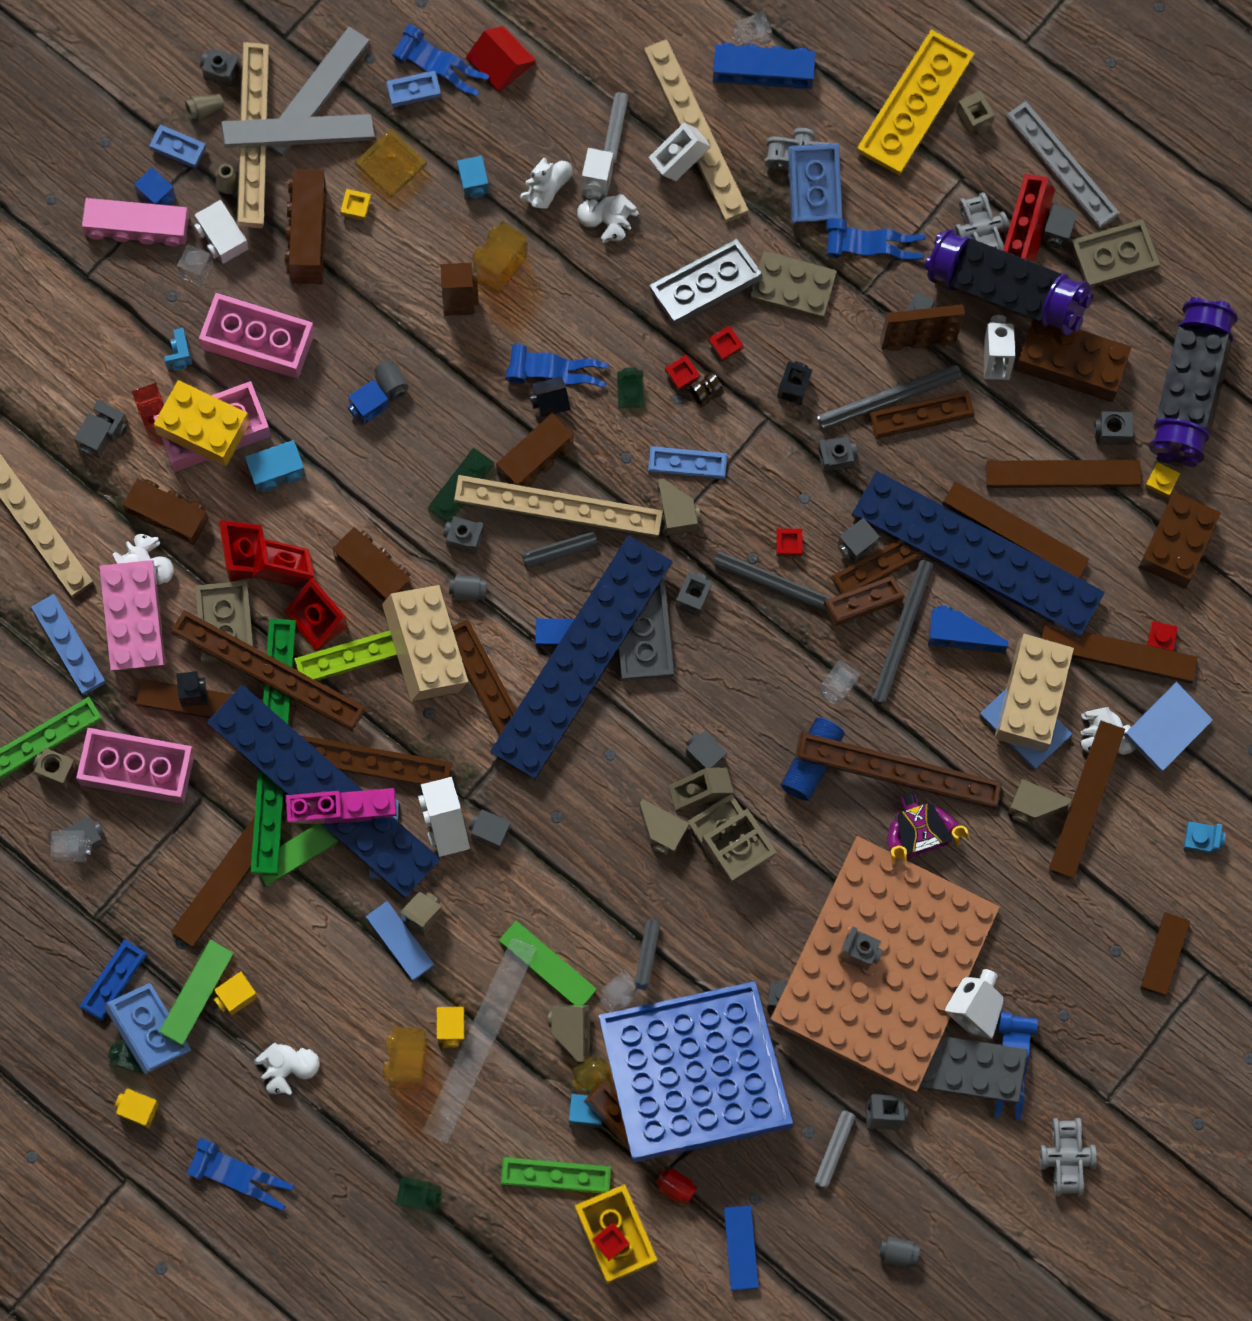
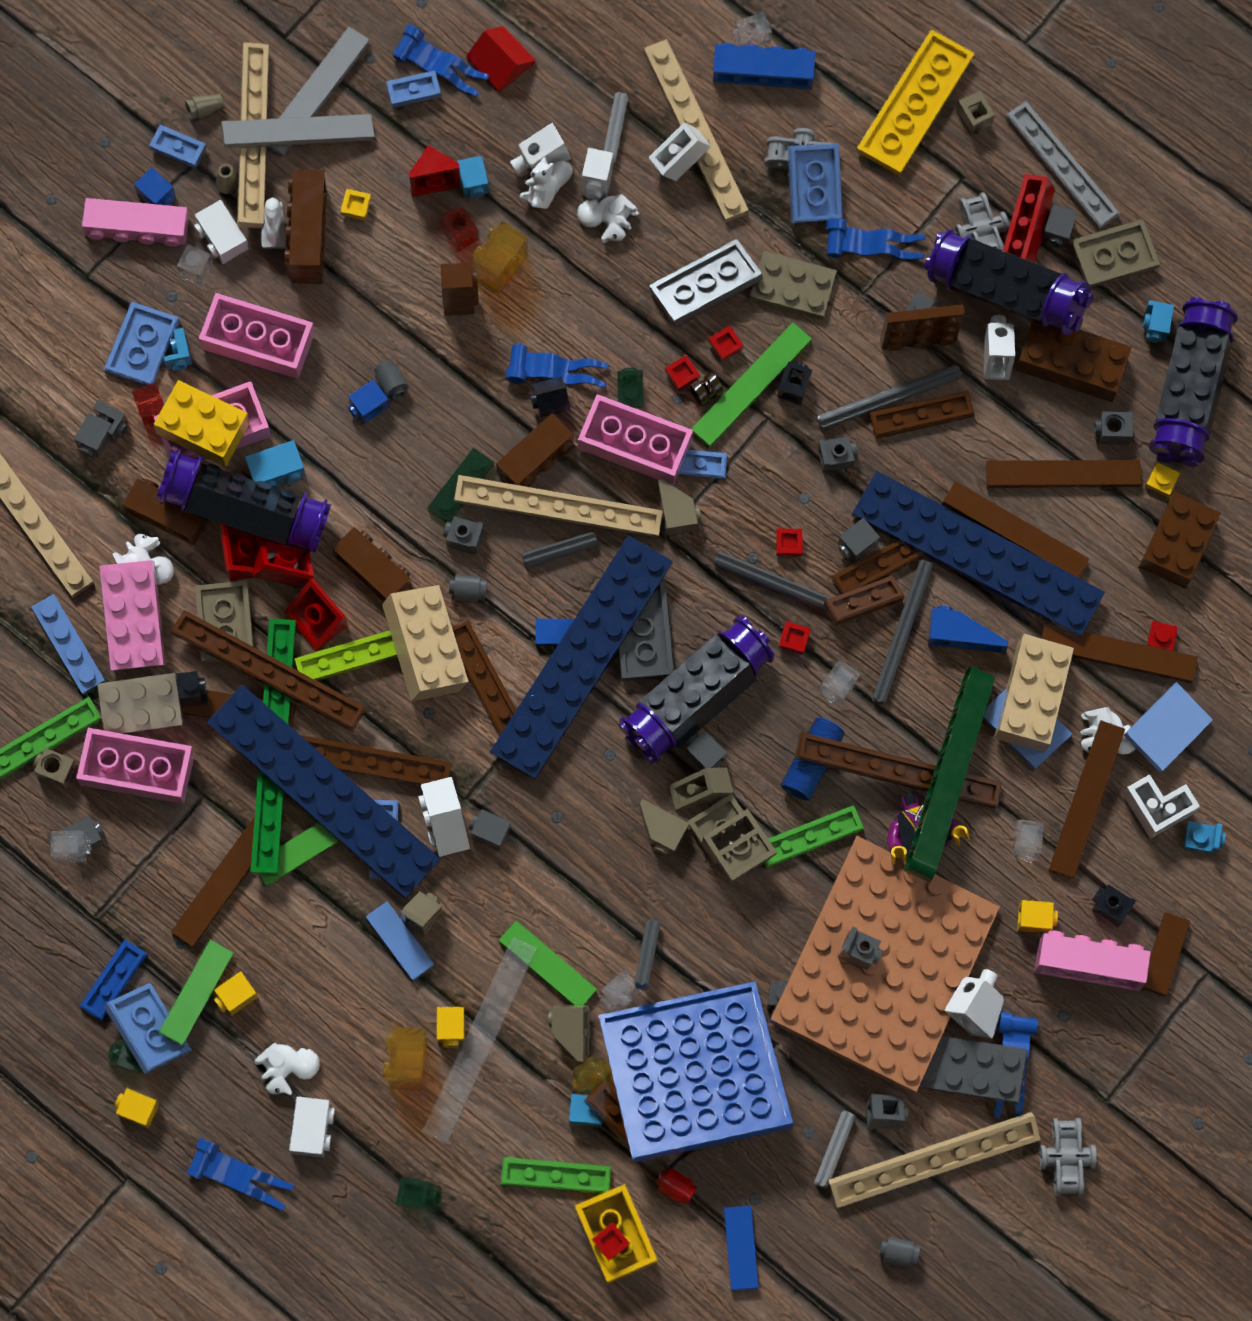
(140, 704): none -> dark tan plate
(141, 344): none -> medium blue tile
(223, 73): dark grey brick -> none
(243, 502): none -> black brick
(274, 228): none -> white animal
(310, 1127): none -> white brick
(341, 807): dark pink slope -> none
(391, 163): clear yellow plate -> none
(434, 173): none -> red slope
(462, 238): none -> clear red brick
(541, 145): none -> white torso
(635, 439): none -> bright pink brick
(689, 603): dark grey brick -> none
(697, 690): none -> black brick
(751, 385): none -> bright green tile
(794, 638): none -> red plate
(814, 835): none -> bright green tile
(934, 1159): none -> tan plate
(949, 774): none -> dark green beam
(1027, 840): none -> clear brick
(1036, 803): dark tan slope -> none
(1036, 916): none -> yellow brick
(1092, 961): none -> bright pink brick
(1113, 914): none -> black brick
(1157, 321): none -> dark azure brick
(1159, 812): none -> white brick

